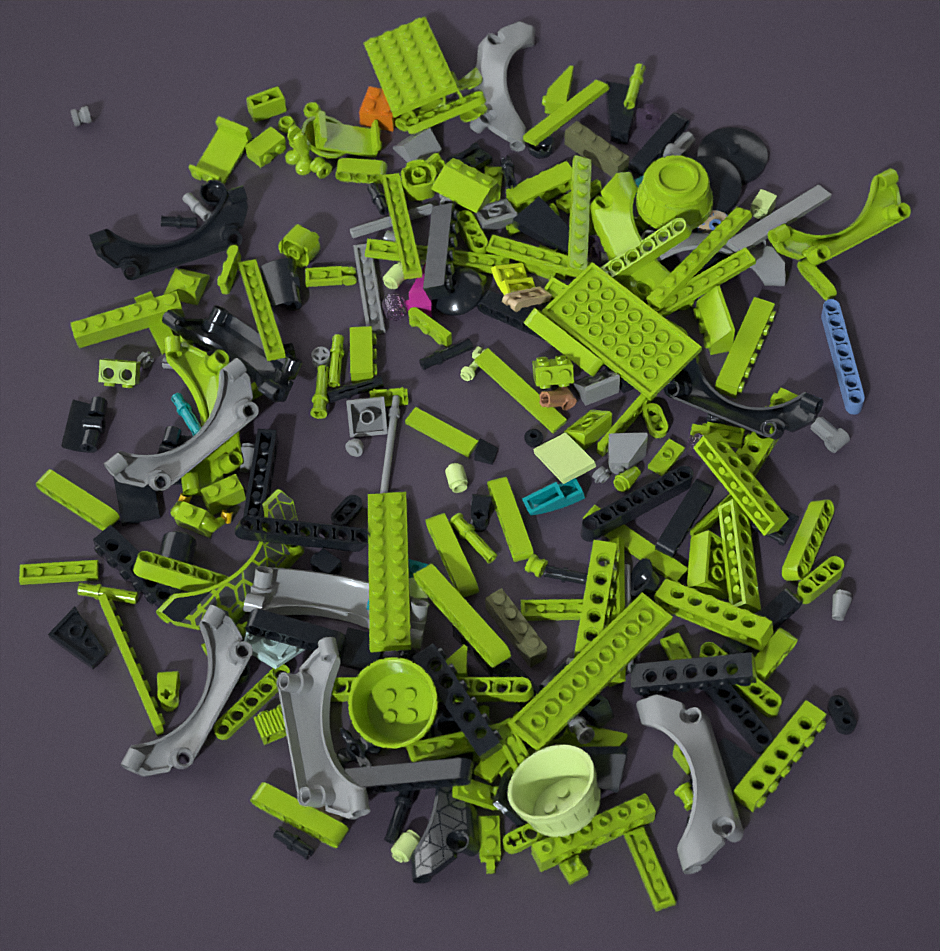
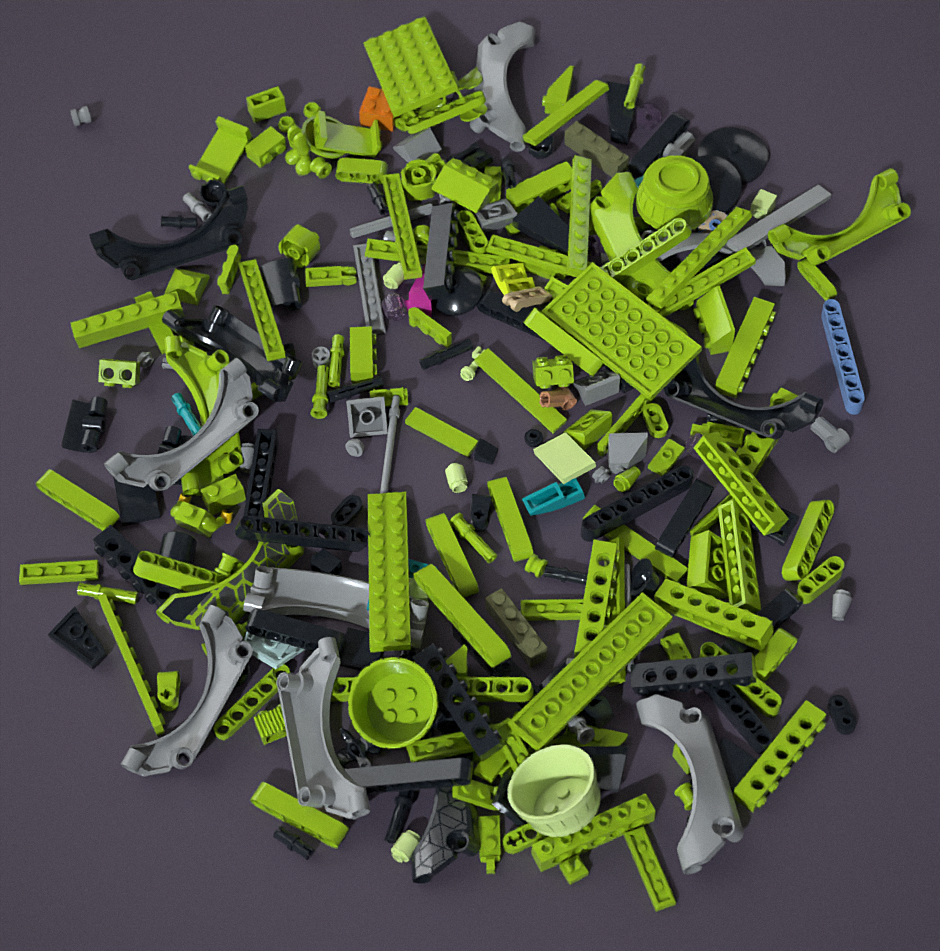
(229, 565): none -> lime piece
(421, 235): none -> lime head

